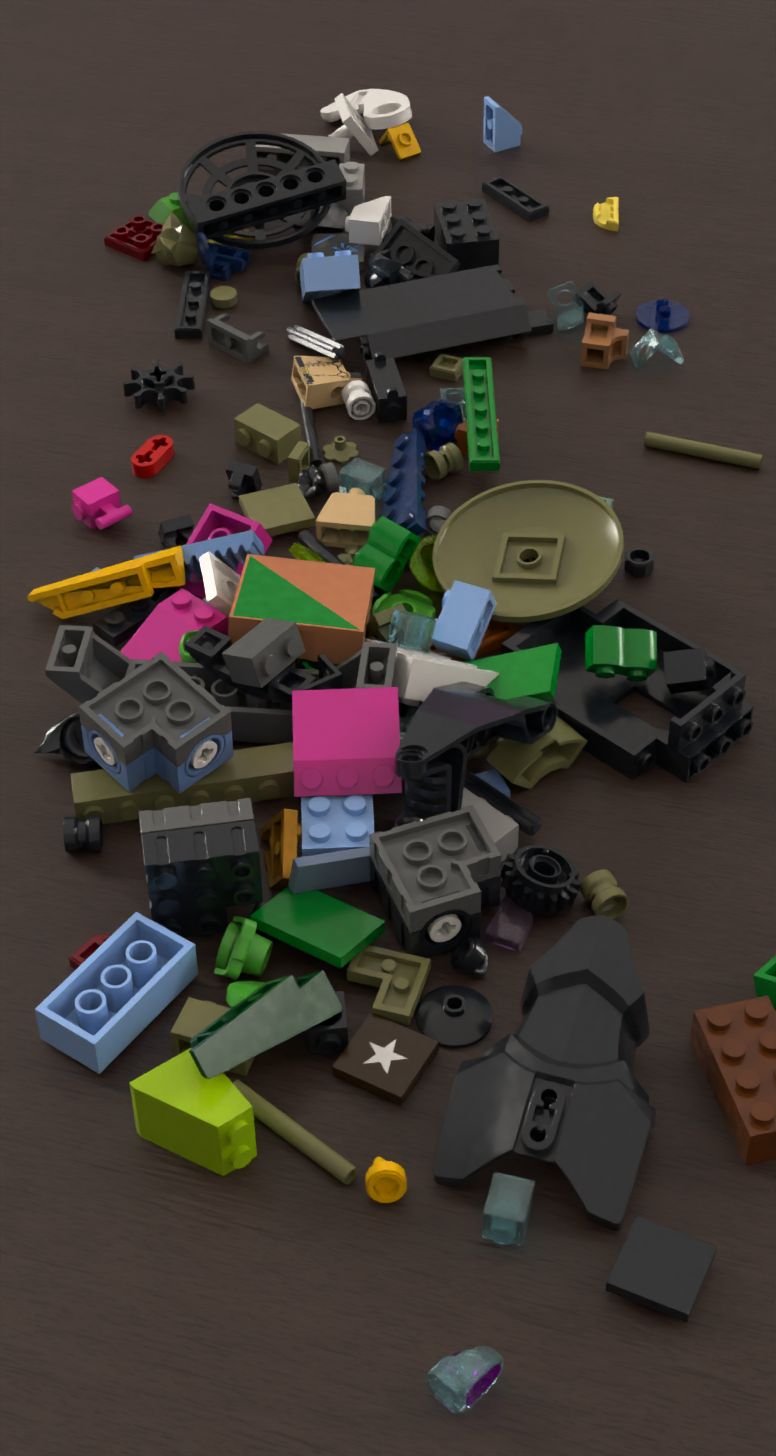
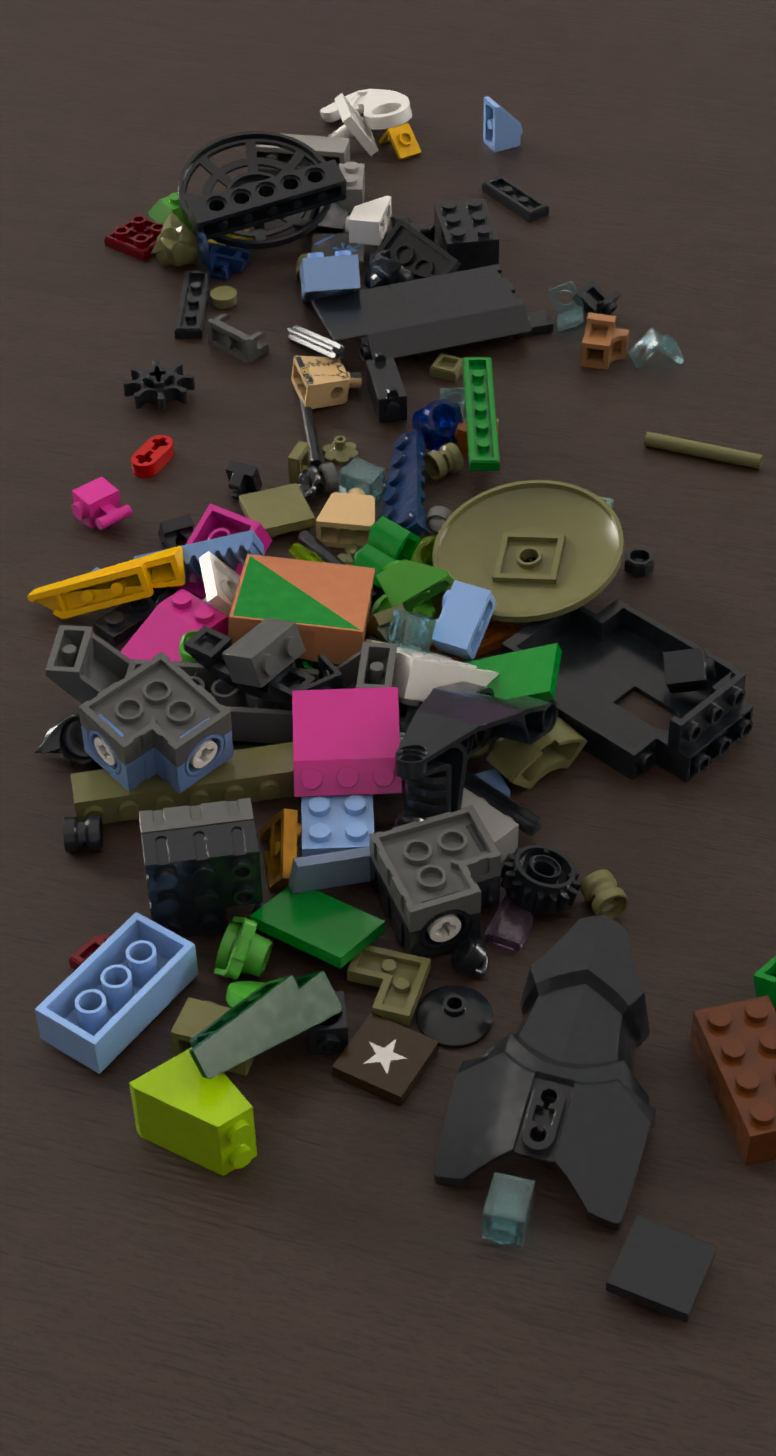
(267, 433): olive brick -> none
(299, 1136): olive piece -> none
(358, 400): white wheel -> none
(385, 1181): yellow tile -> none
(413, 582): none -> bright green slope
(464, 1377): clear light blue rock -> none
(607, 214): light yellow tile -> none
(621, 652): green brick -> none
(662, 316): clear blue piece -> none

